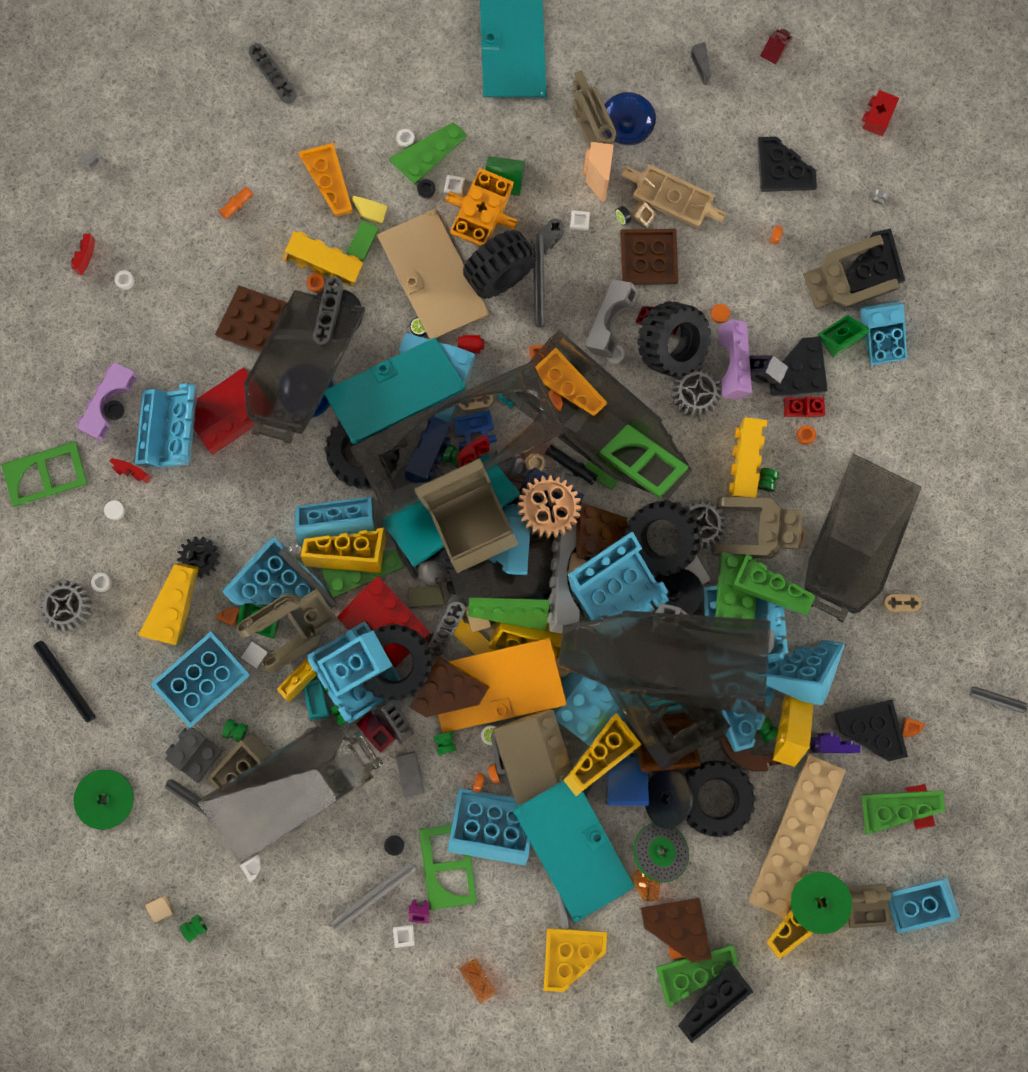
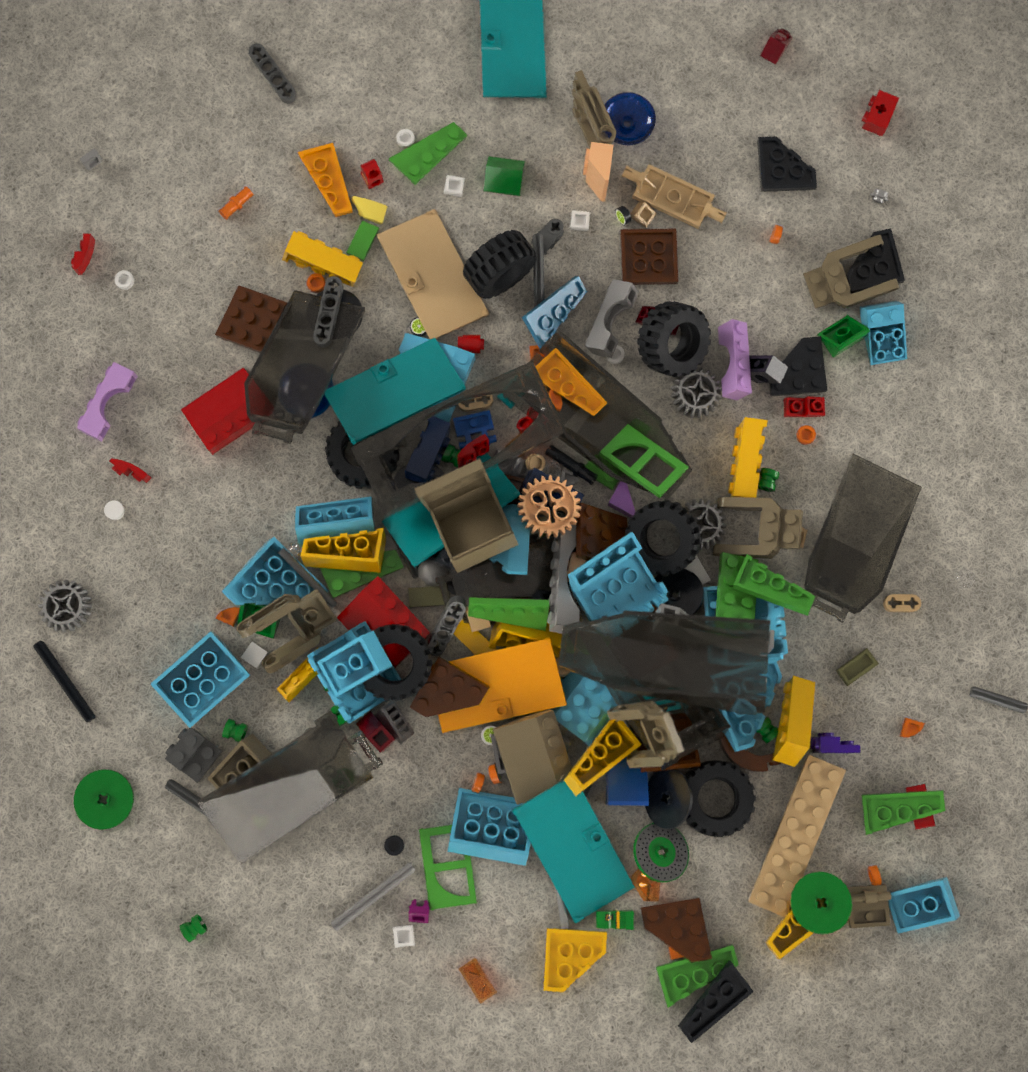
(15, 469): bright green window -> none
(101, 582): white tile -> none
(114, 410): black tile -> none
(159, 909): tan slope -> none
(166, 427): medium azure slope -> none
(171, 609): yellow wedge -> none
(205, 554): black gear -> none
(251, 867): white tile -> none
(315, 700): teal tile -> none
(371, 173): none -> red leg
(409, 774): flat silver slope -> none
(426, 188): black tile -> none
(445, 743): green wheel -> none
(487, 194): light orange slope -> none
(524, 423): none -> red tile
(553, 311): none -> dark azure wing
(615, 919): none -> green leg
(622, 500): none -> medium lavender slope
(658, 730): none -> dark tan plate
(700, 59): flat silver slope -> none
(720, 313): orange tile -> none
(806, 672): medium azure slope -> none
(857, 667): none -> olive tile
(874, 729): black plate -> none
(874, 875): none -> orange tile

